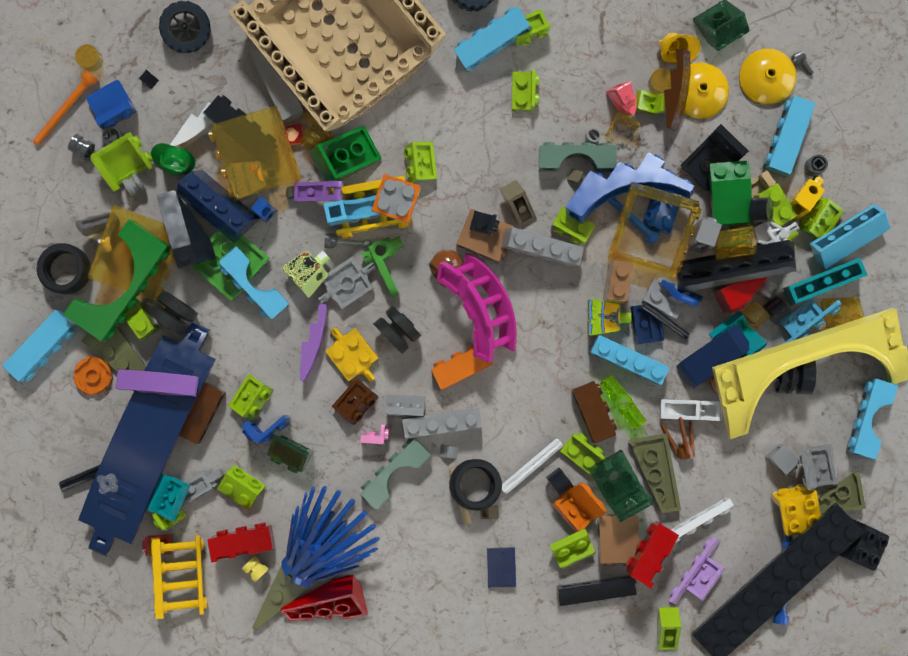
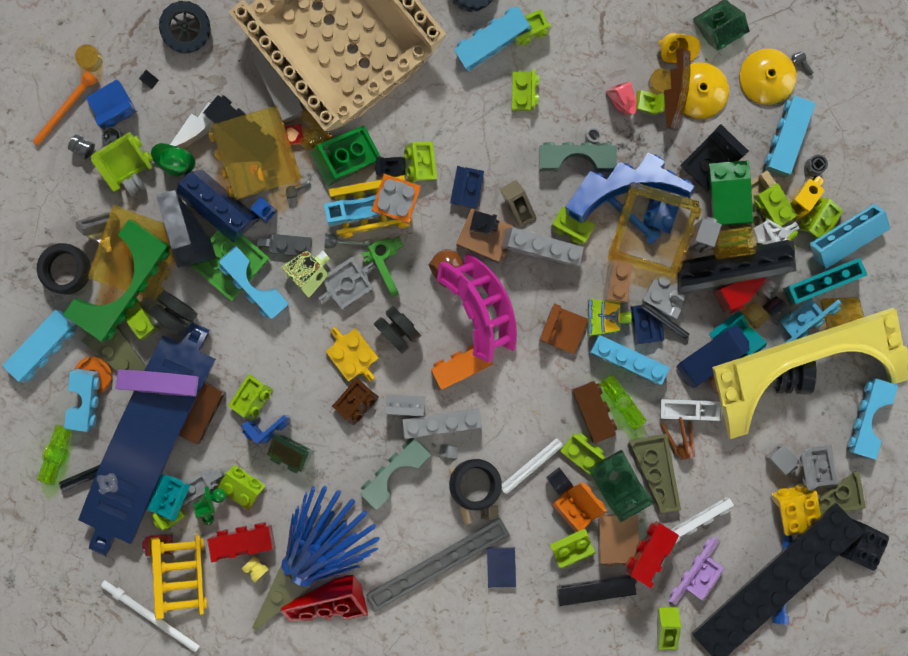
(54, 455): none -> clear neon green piece
(86, 385): none -> medium azure arch
(119, 594): none -> white bar
(205, 506): none -> green piece
(286, 244): none -> dark grey hinge
(311, 349): medium lavender slope -> none
(317, 191): medium lavender plate -> none
(371, 437): bright pink bracket -> none
(391, 166): none -> black bracket
(437, 564): none -> dark grey tile
(467, 187): none -> dark blue plate
(563, 329): none -> dark orange bracket
(575, 176): dark tan piece -> none
(625, 119): clear yellow bracket -> none
(693, 298): blue helmet -> none
(761, 209): black piece -> none

